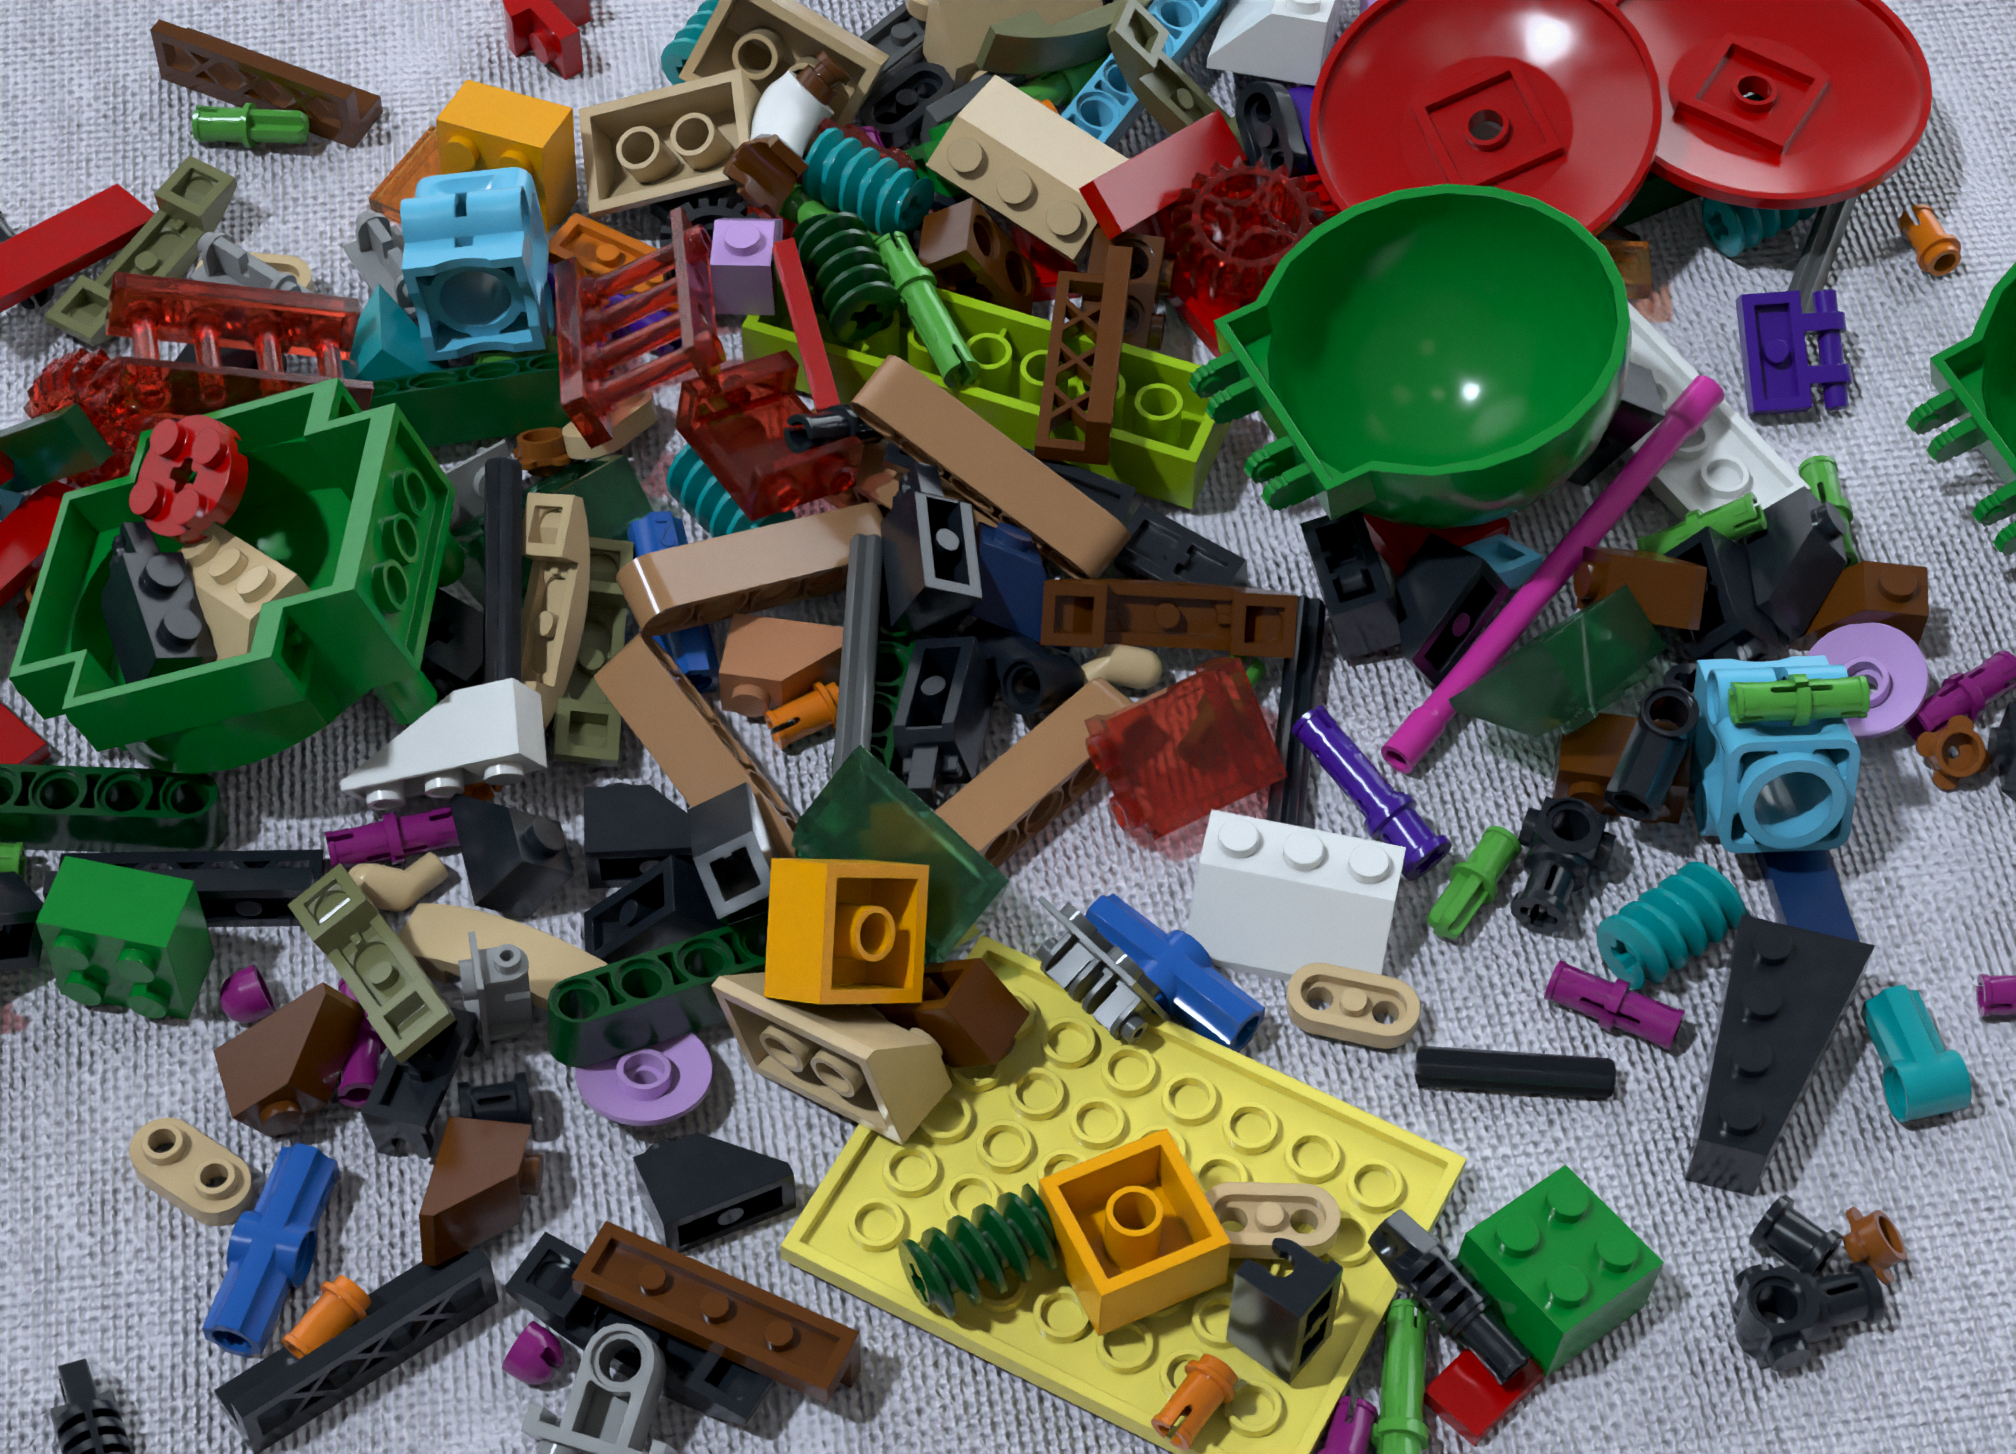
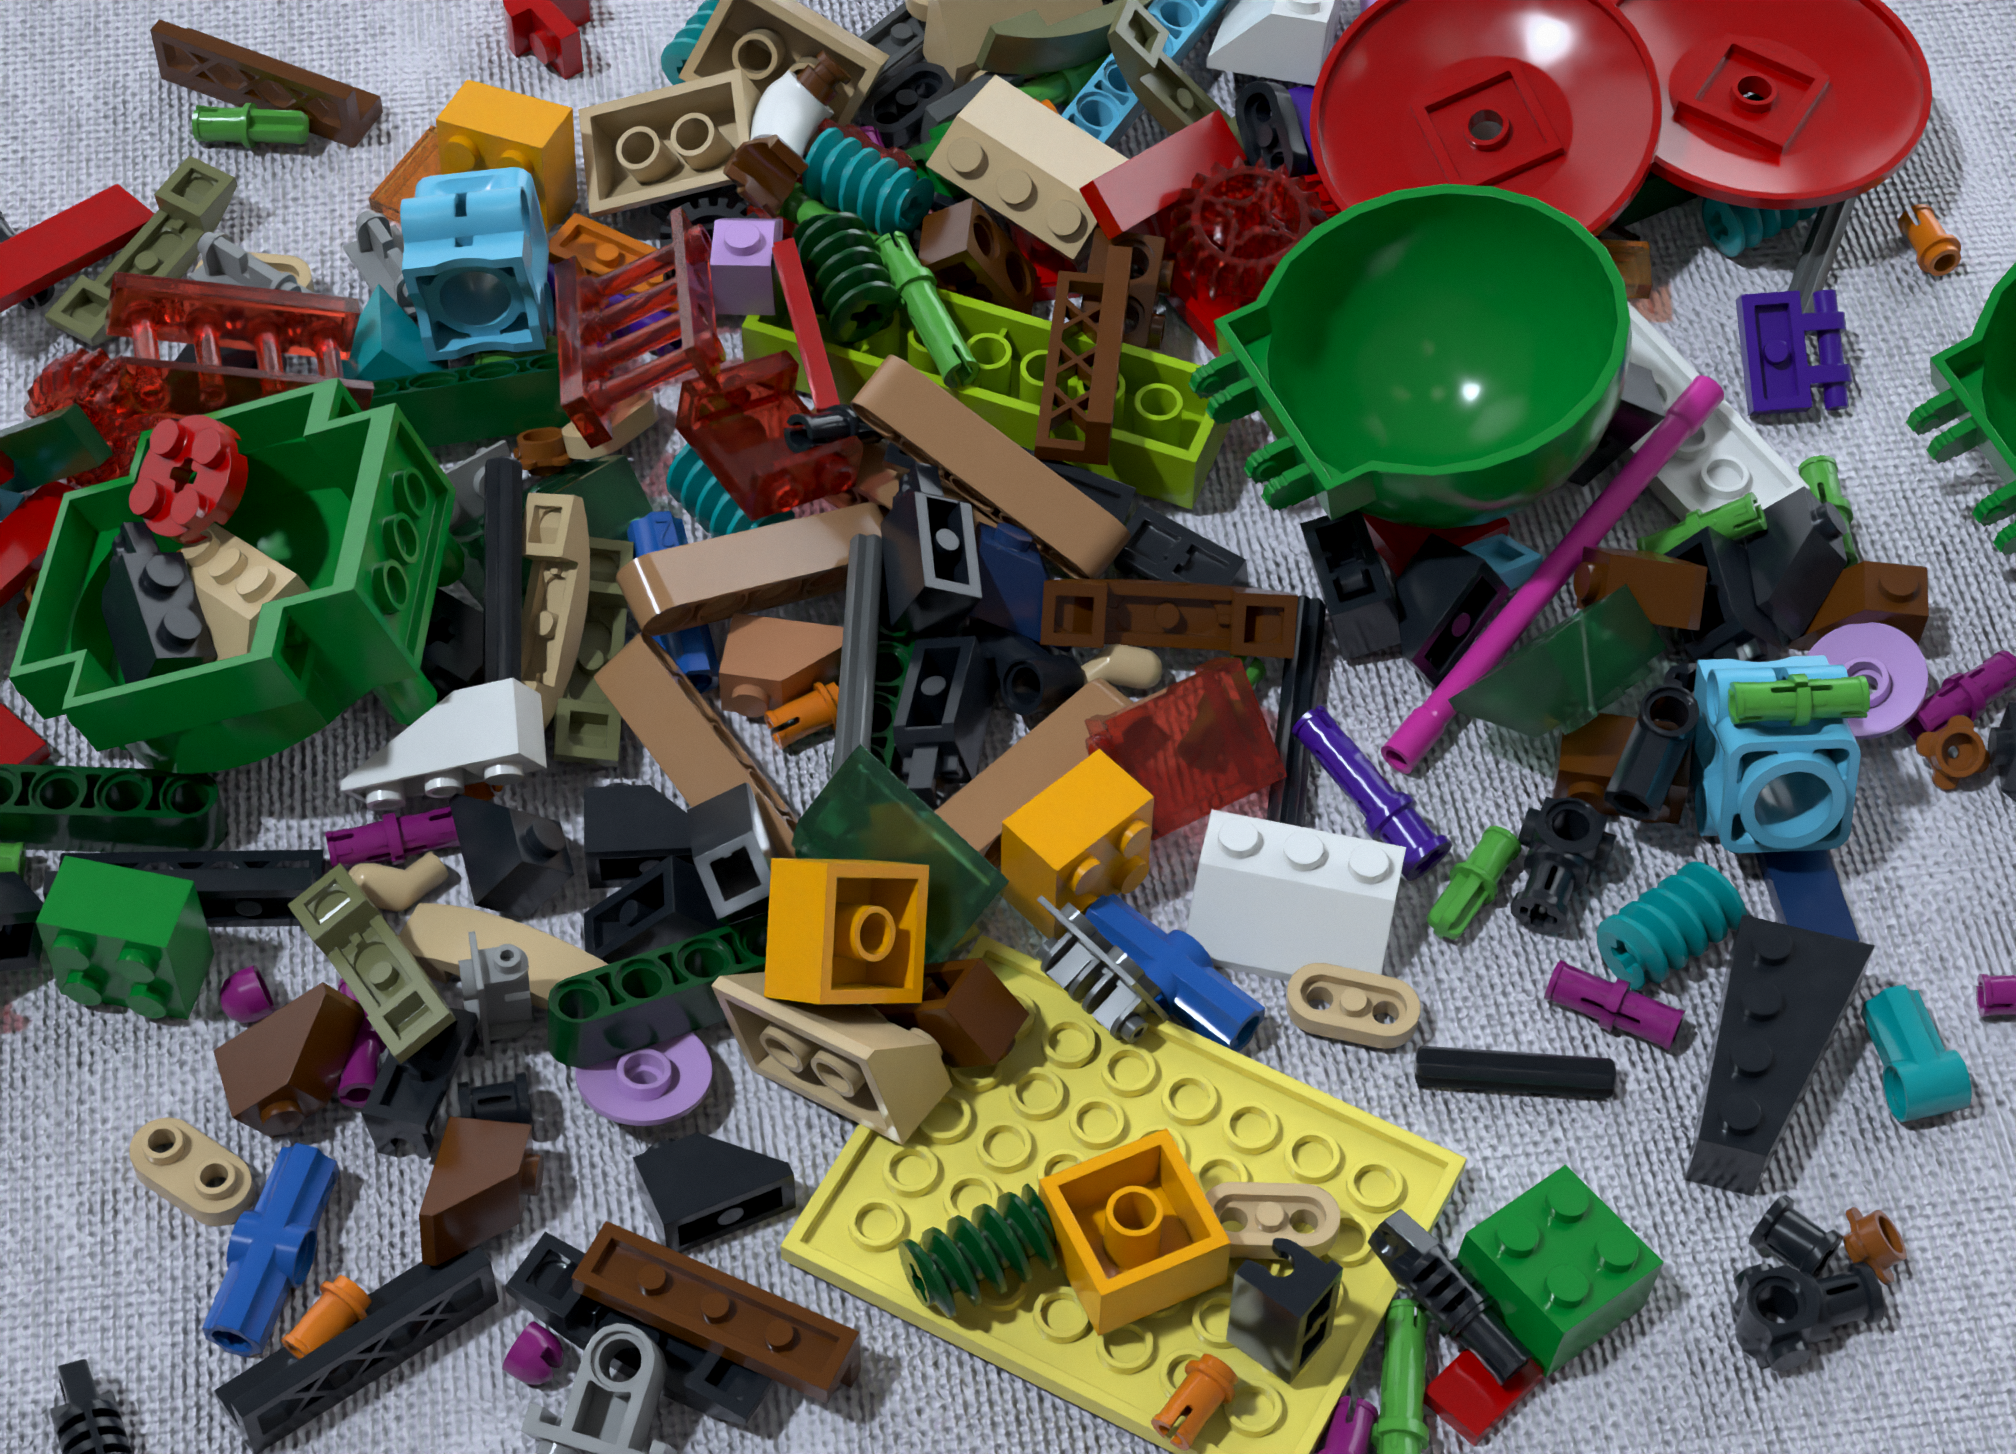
(1077, 842): none -> light orange brick

